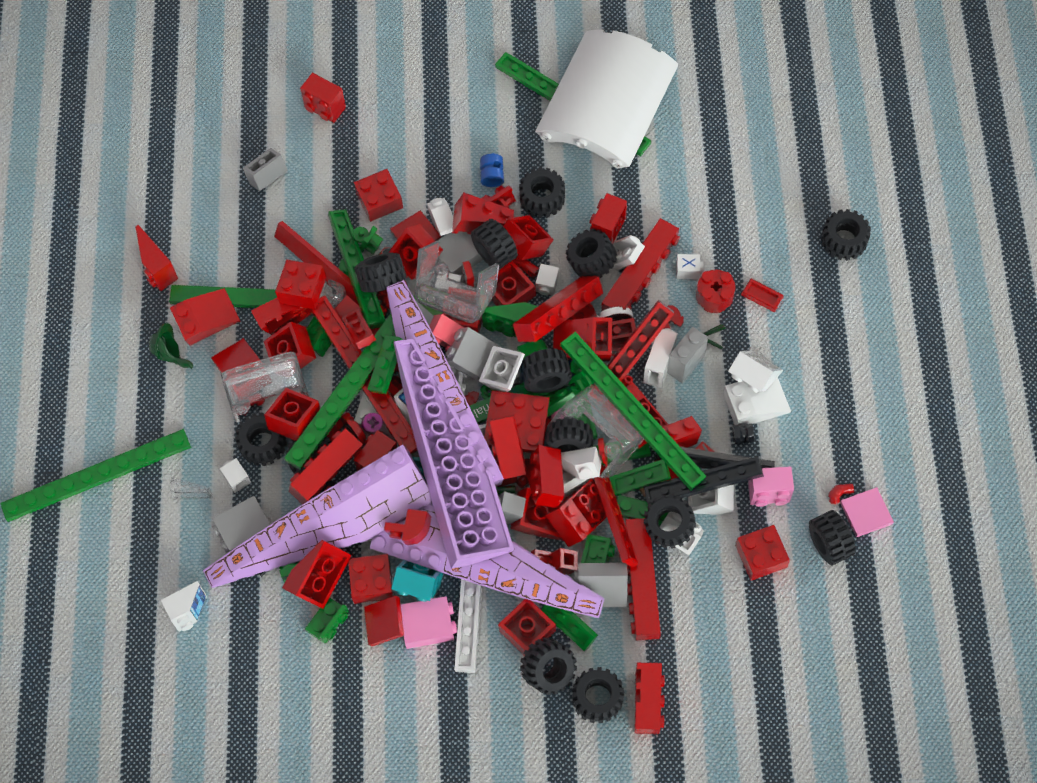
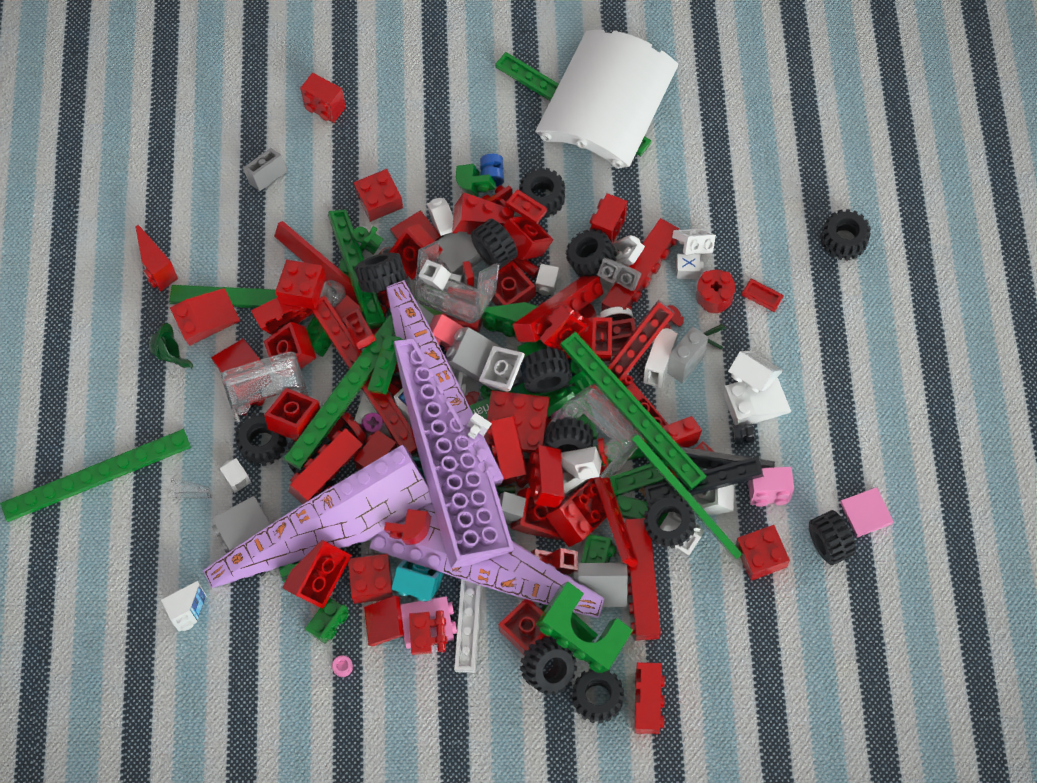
(342, 666): none -> bright pink tile
(421, 632): none -> red plate
(434, 274): none -> white brick
(471, 181): none -> green brick
(478, 425): none -> white tile
(526, 206): none -> red plate
(557, 623): none -> green arch
(564, 323): none -> red plate
(619, 273): none -> light grey slope
(685, 495): none -> green tile
(695, 240): none -> white bracket
(837, 492): red arm -> none

